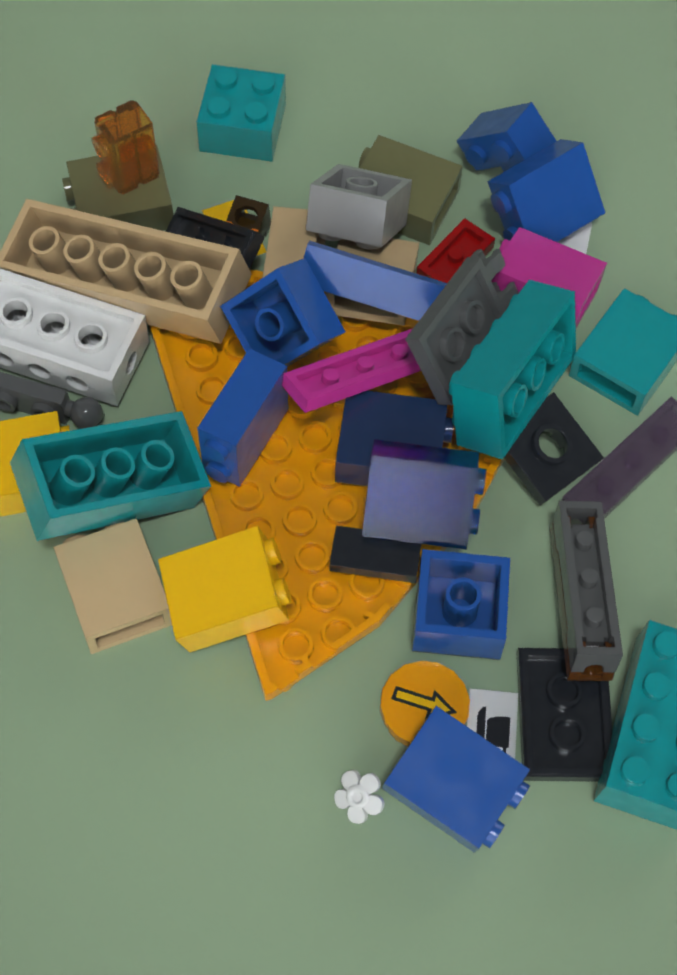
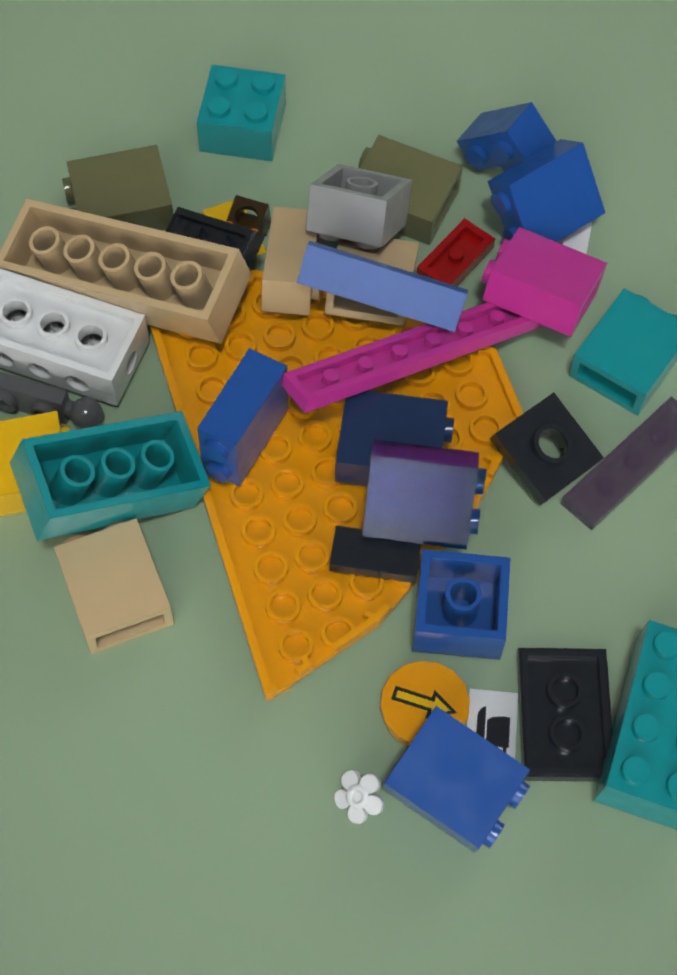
(125, 147): clear orange brick -> none
(224, 589): yellow brick -> none
(284, 314): blue brick -> none
(459, 320): dark grey tile -> none
(513, 368): teal brick -> none
(585, 592): dark grey piece -> none

